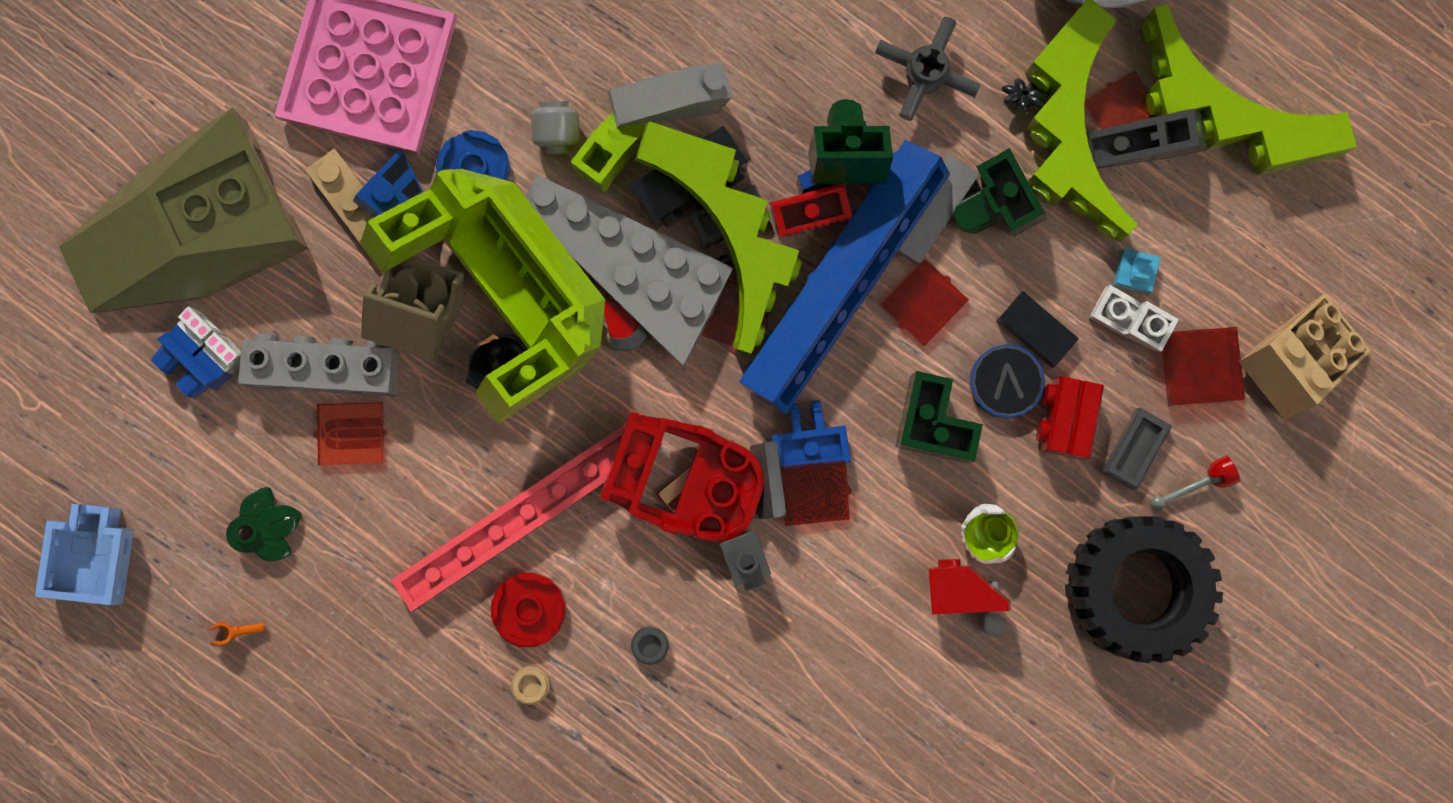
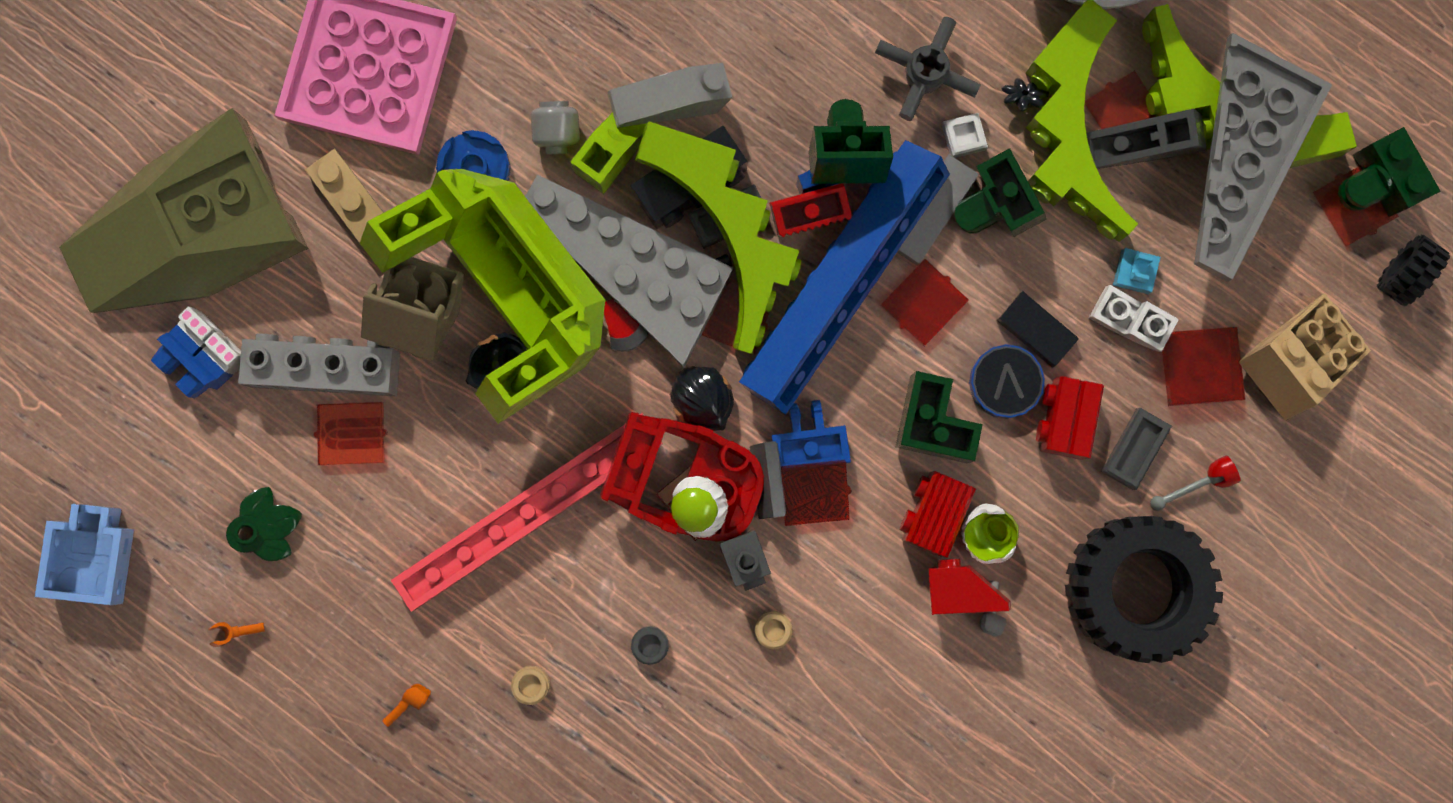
(389, 186): blue wing -> none
(414, 696): none -> orange hand
(528, 609): red tile -> none
(699, 506): none -> lime hair
(702, 397): none -> black hair
(773, 630): none -> tan tile
(937, 513): none -> red brick
(964, 135): none -> white tile
(1256, 135): none -> light grey wing
(1351, 224): none -> clear red piece
(1390, 175): none -> dark green brick
(1413, 270): none -> black tyre

